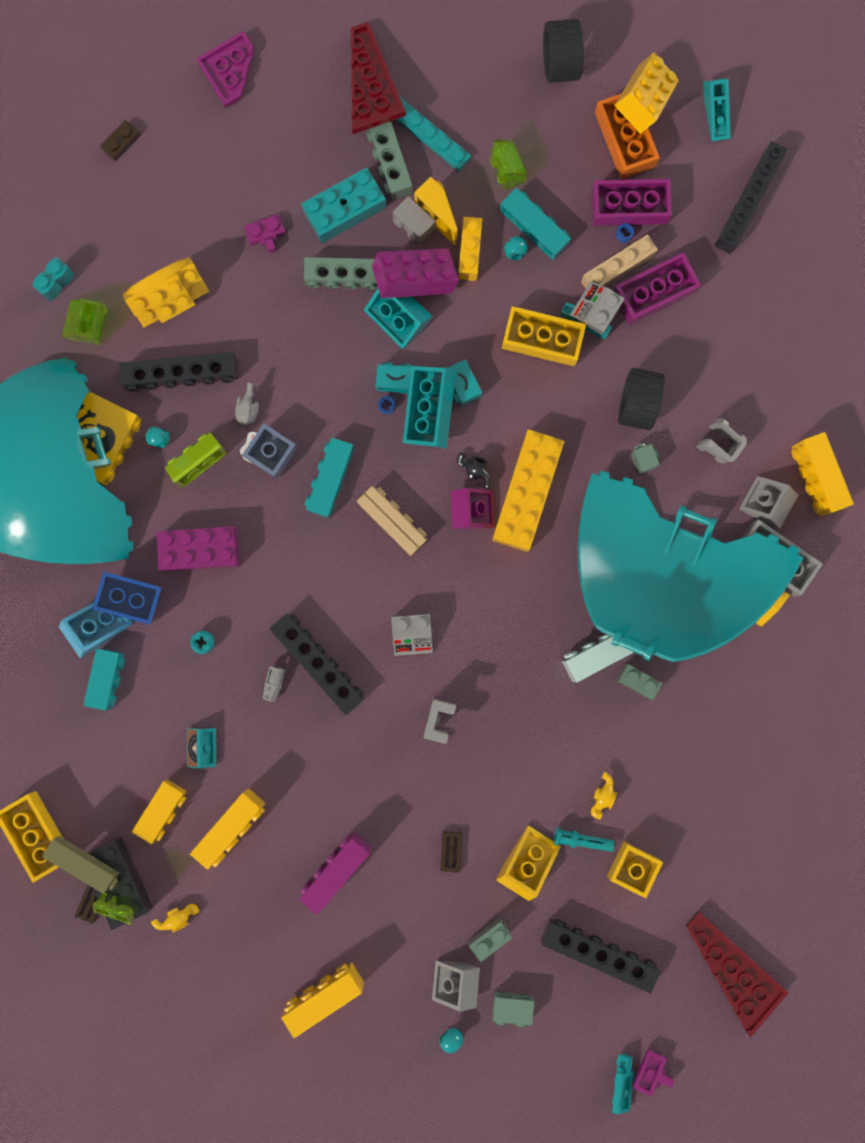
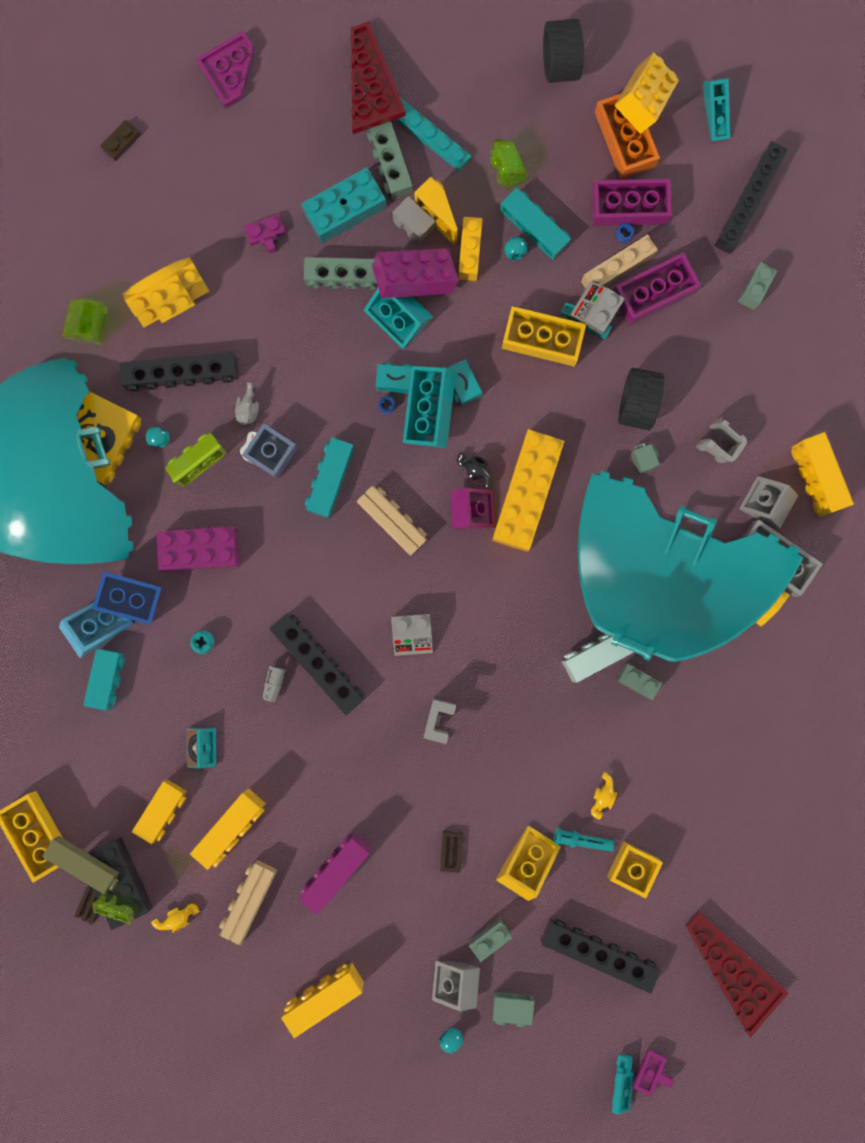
(53, 279): teal brick -> none
(248, 902): none -> tan brick
(757, 286): none -> sand green brick

